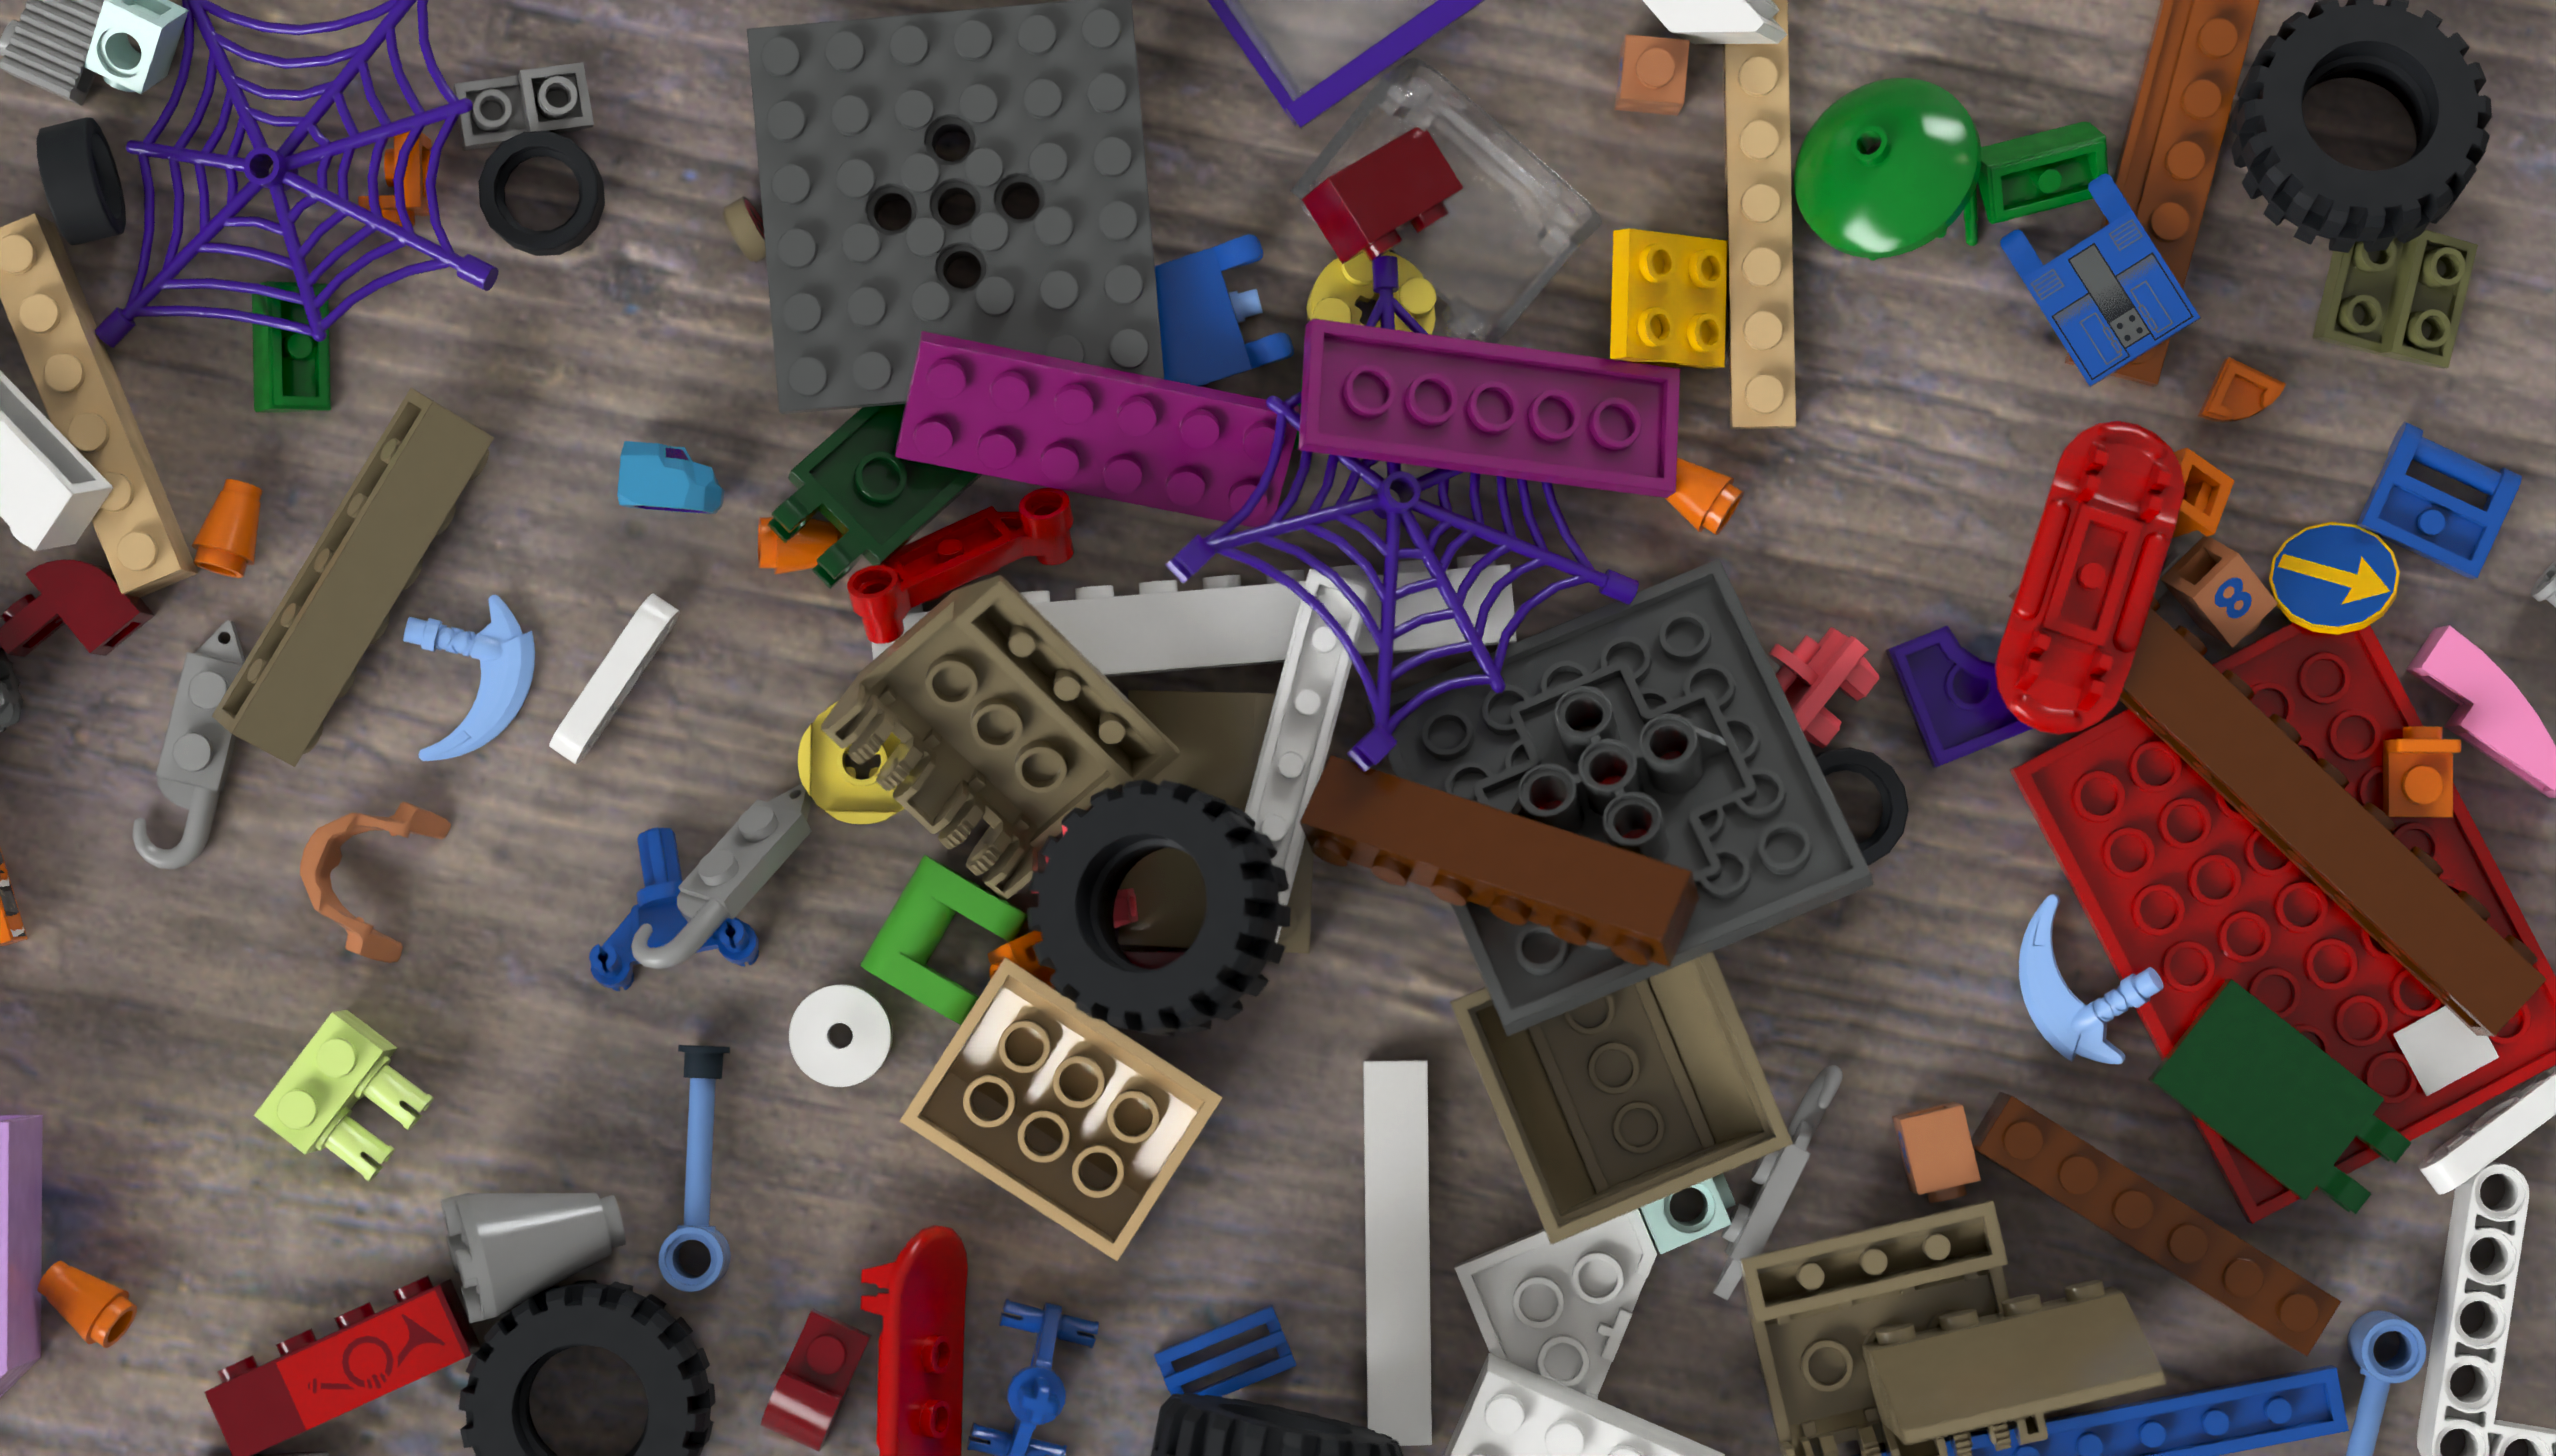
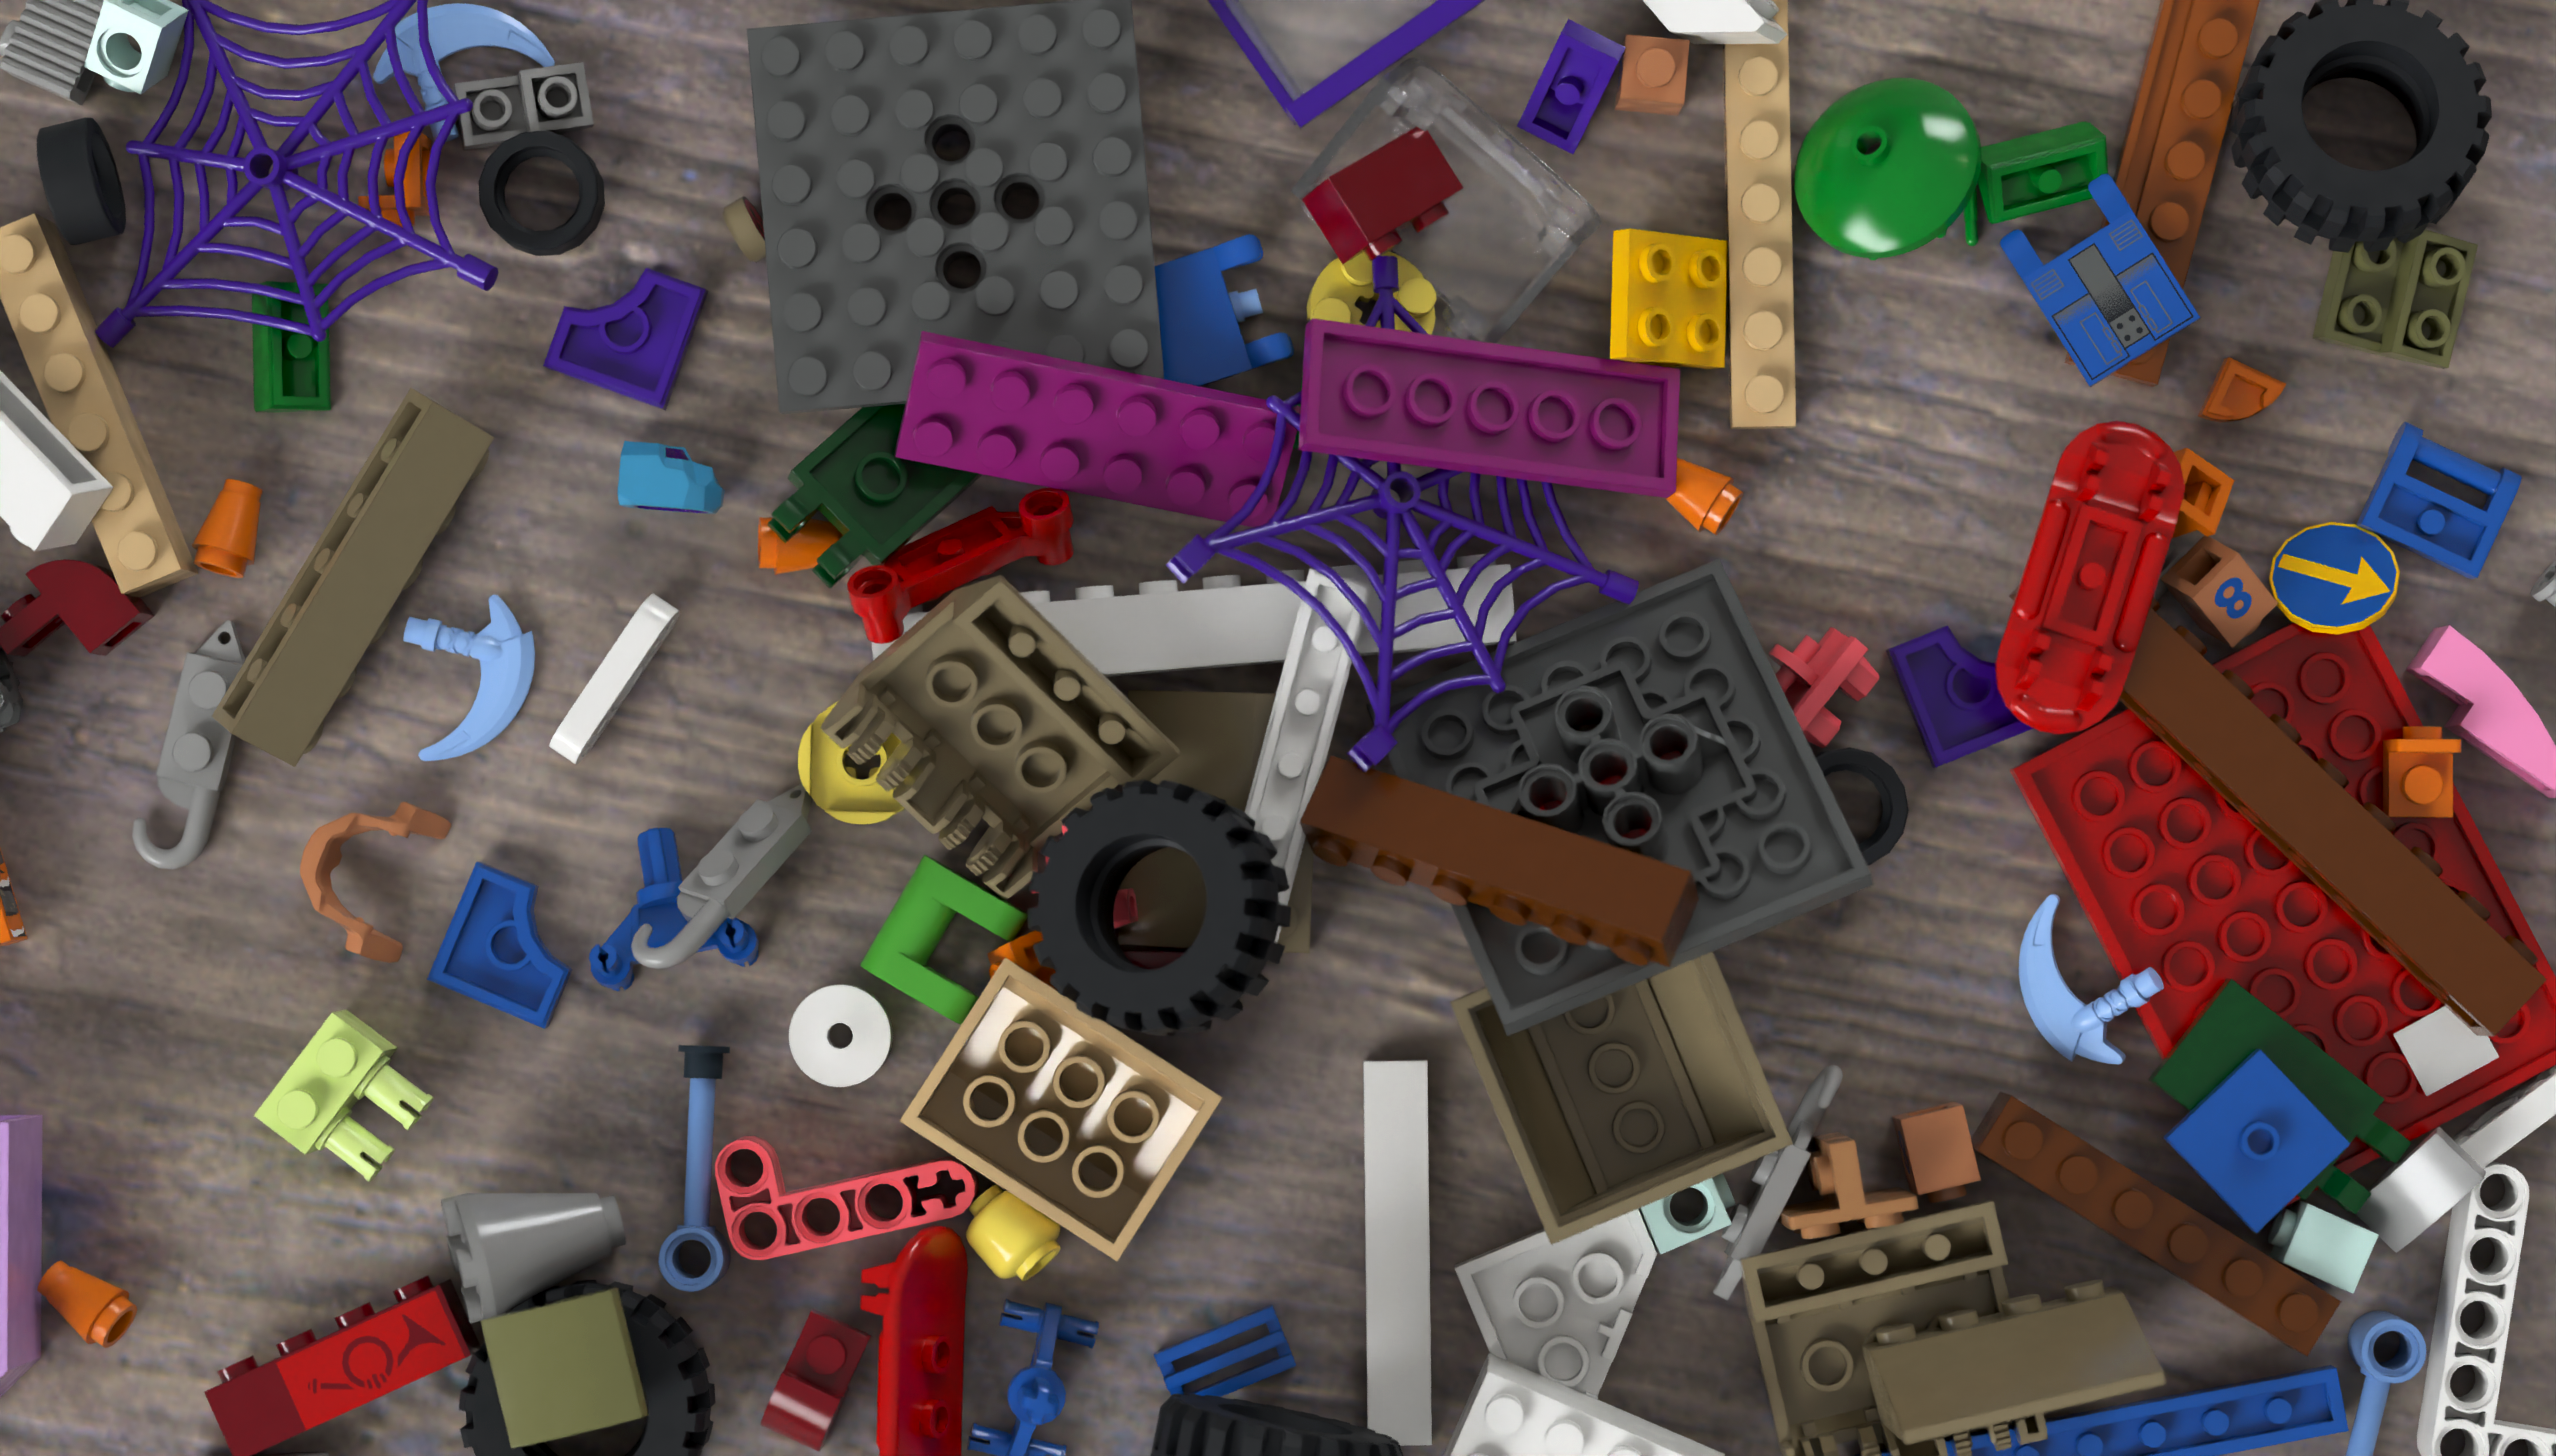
(452, 30): none -> light blue piece
(496, 949): none -> blue tile
(564, 1368): none -> olive slope
(633, 343): none -> dark purple tile
(849, 1196): none -> coral beam
(1011, 1235): none -> light yellow head
(1571, 86): none -> dark purple slope
(1837, 1176): none -> medium nougat bracket
(2256, 1140): none -> blue plate
(2321, 1244): none -> light aqua brick
(2419, 1190): none -> light grey slope

